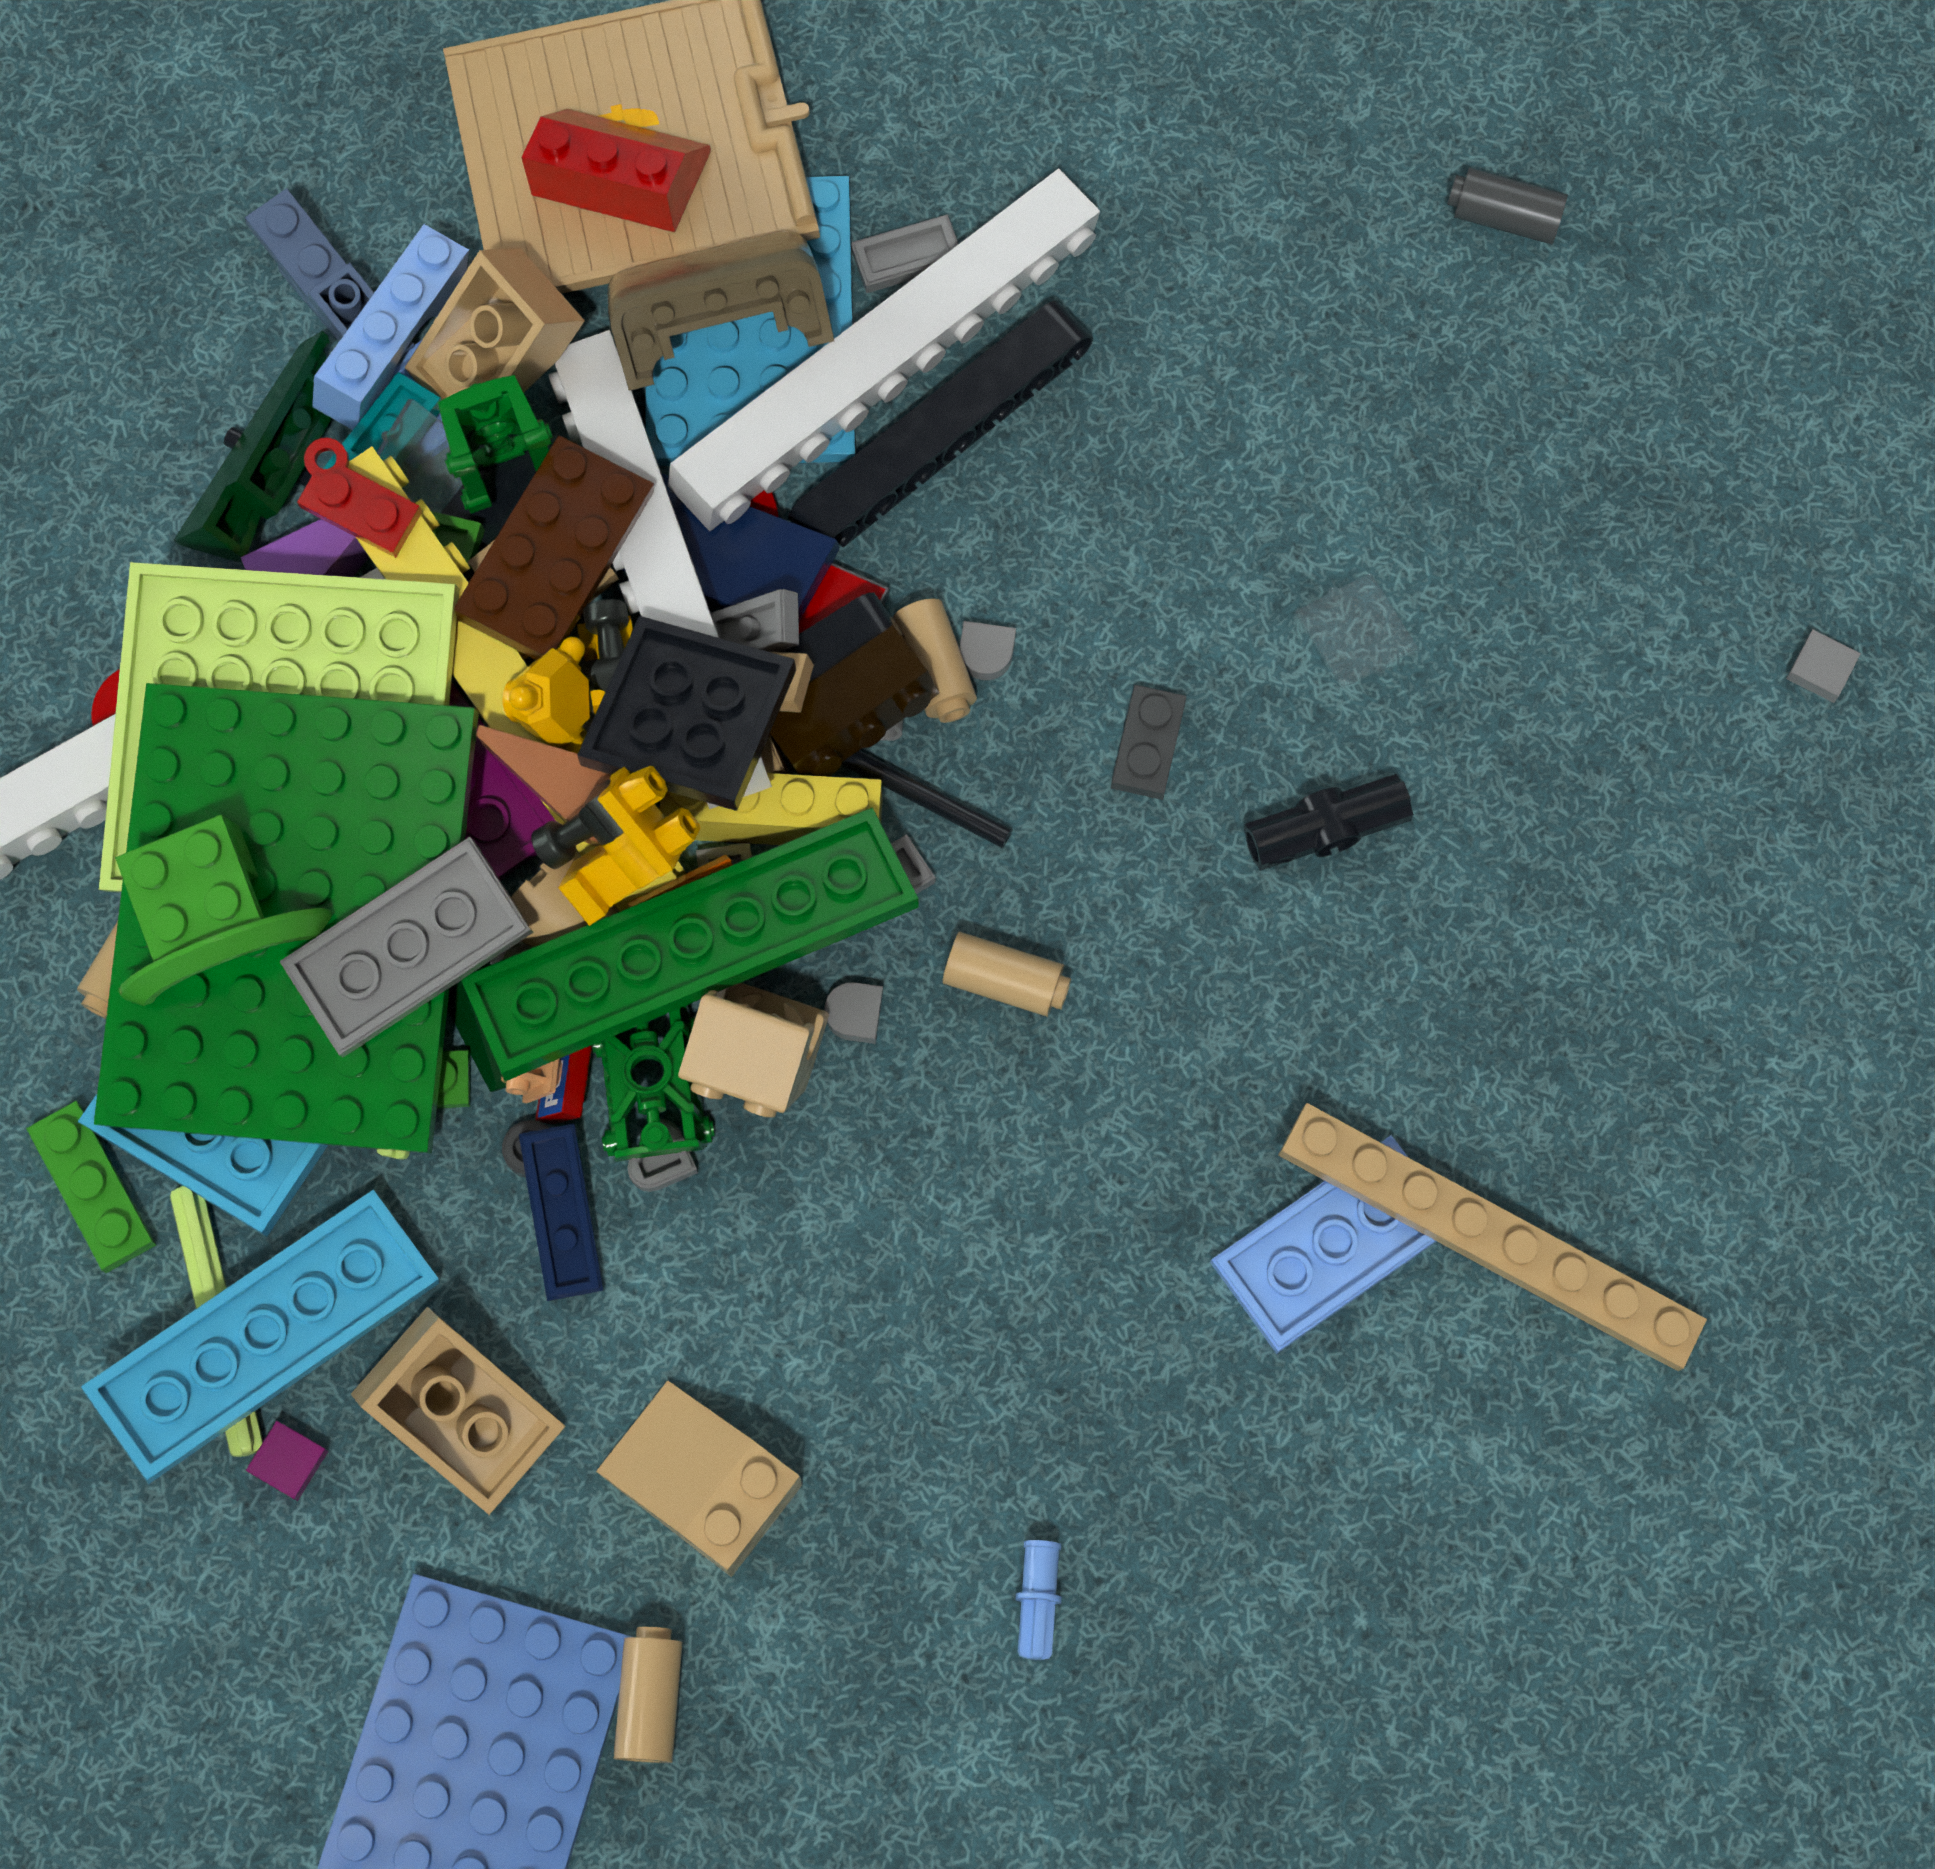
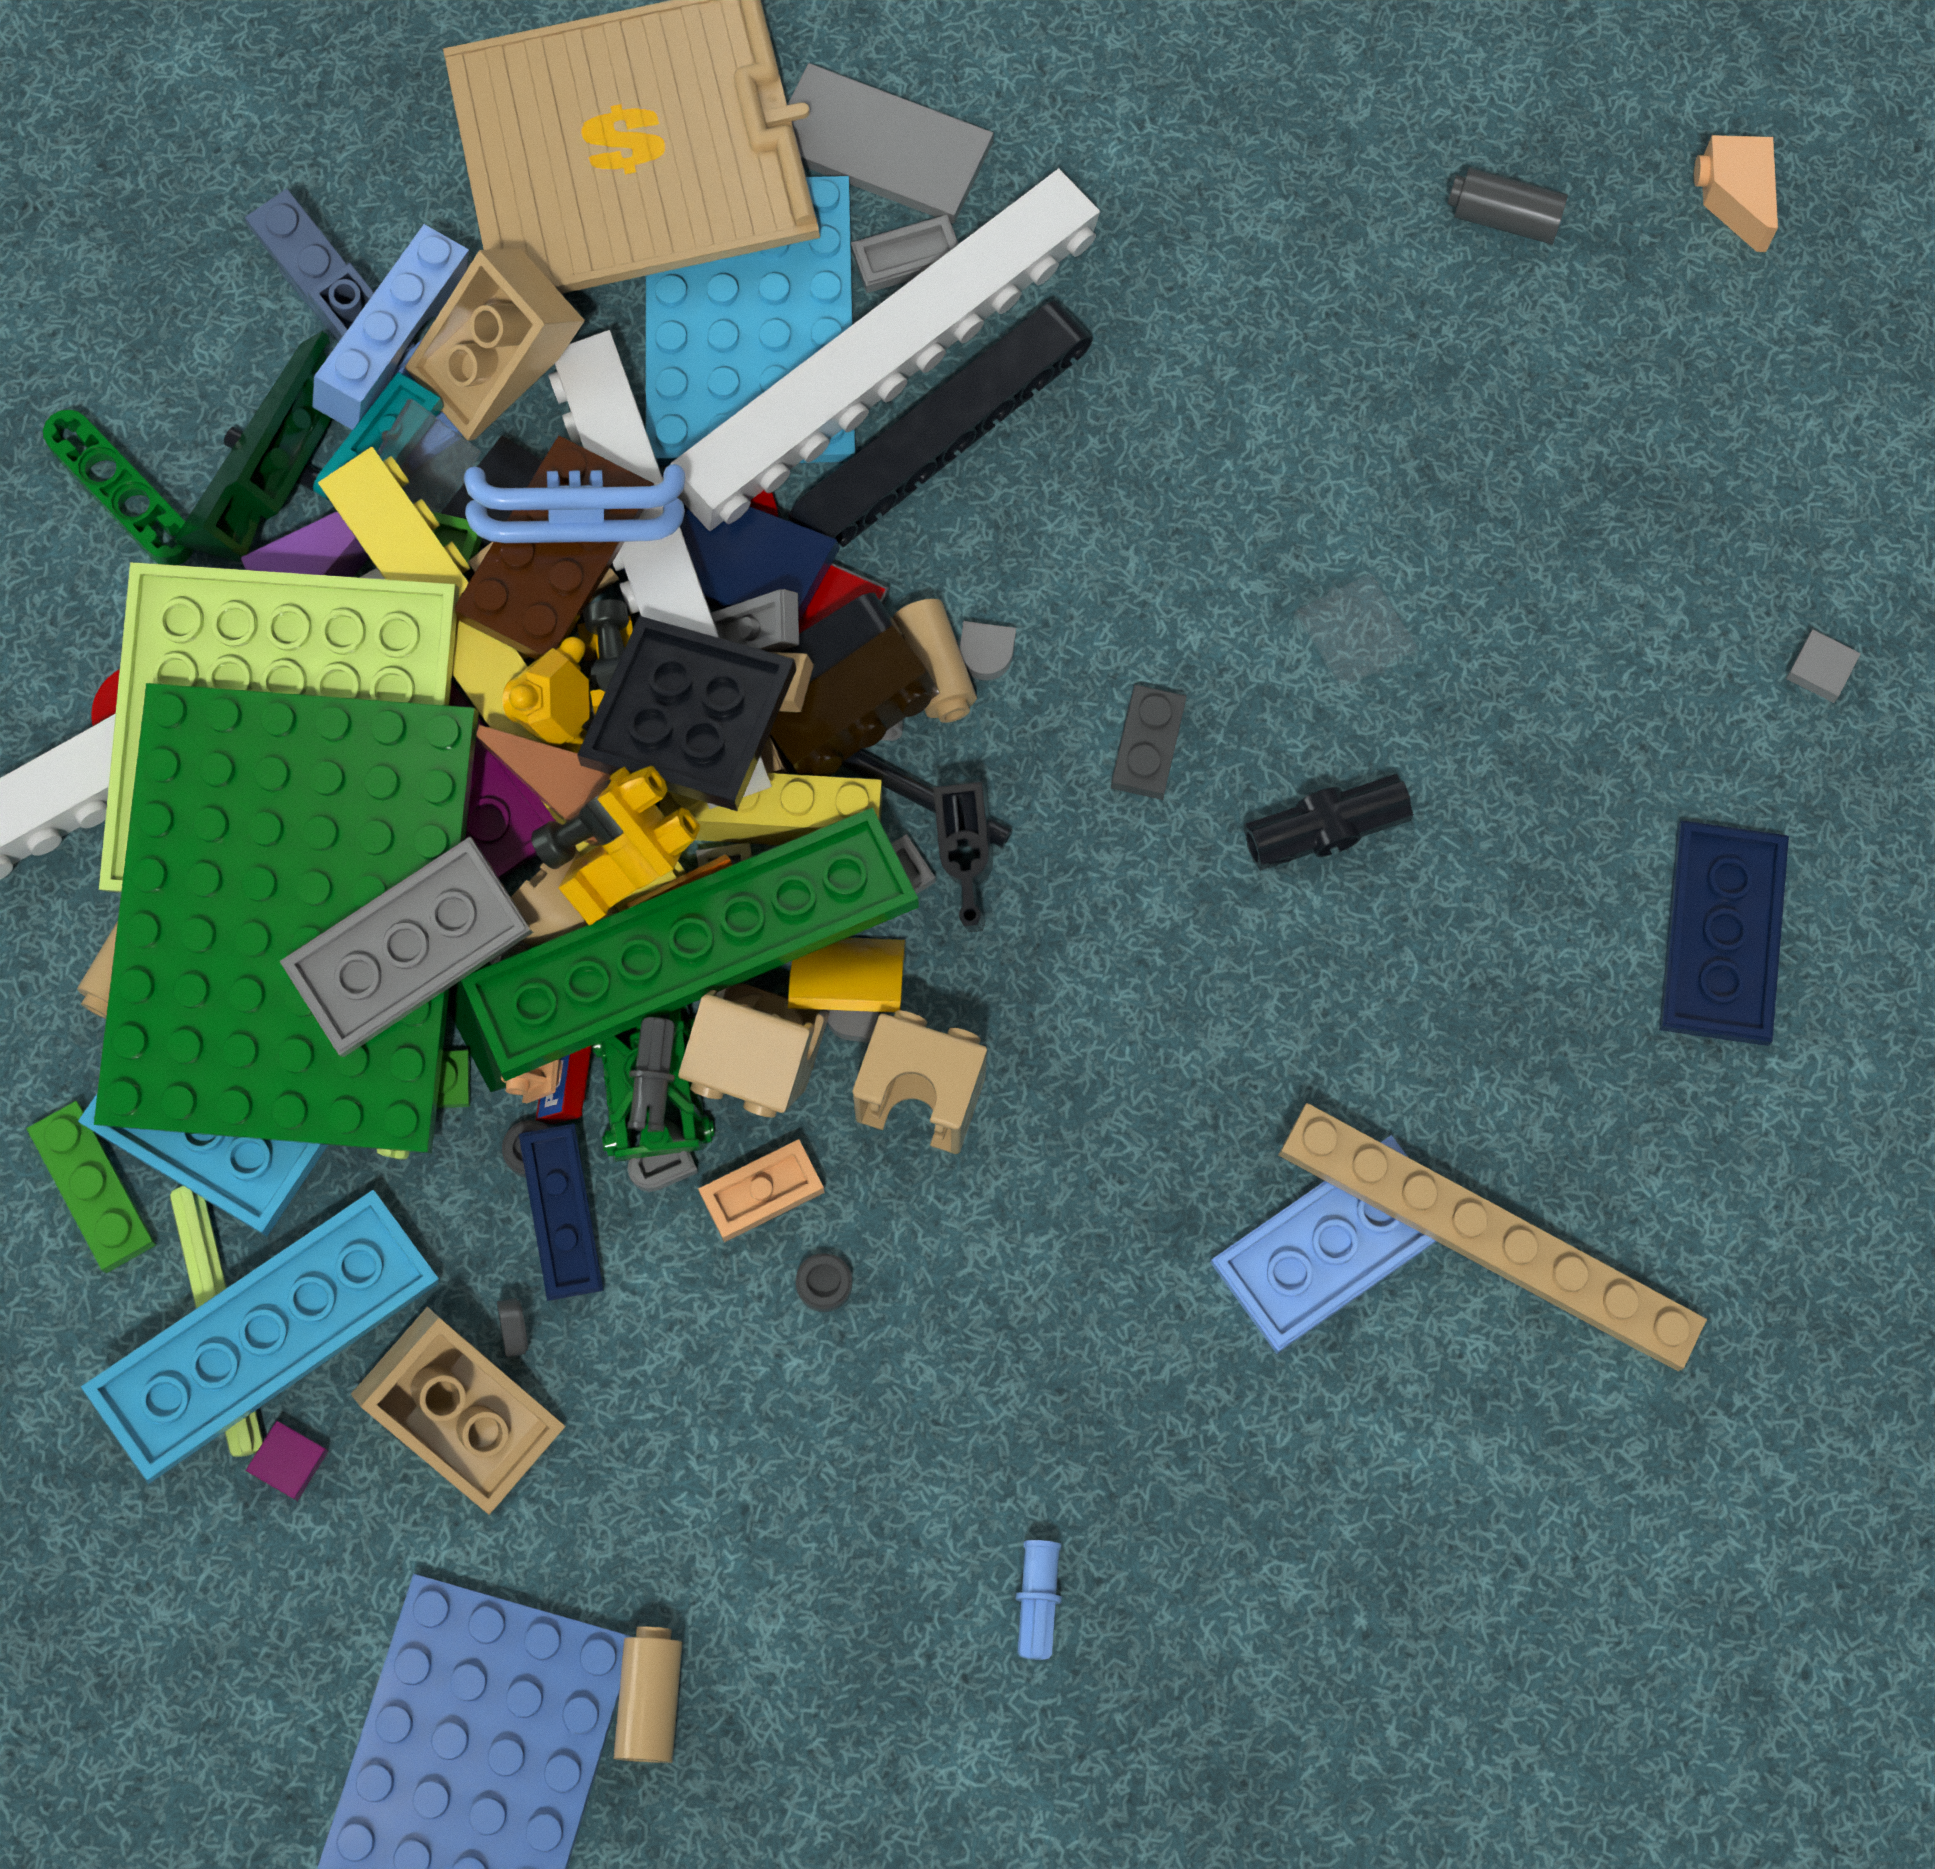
(116, 490): none -> green beam
(201, 906): bright green piece -> none
(355, 501): red hinge -> none
(486, 417): green piece -> none
(512, 1327): none -> dark grey tile
(575, 509): none -> light blue piece
(613, 168): red slope -> none
(652, 1074): none -> dark grey axle
(700, 1477): tan slope -> none
(713, 289): dark tan windscreen -> none
(761, 1190): none -> light nougat plate
(824, 1282): none -> dark grey tile
(849, 976): none -> yellow slope
(887, 143): none -> light grey tile
(924, 1065): none -> tan piece
(953, 840): none -> black piece
(1006, 975): tan brick -> none
(1724, 933): none -> dark blue tile
(1740, 186): none -> light nougat slope

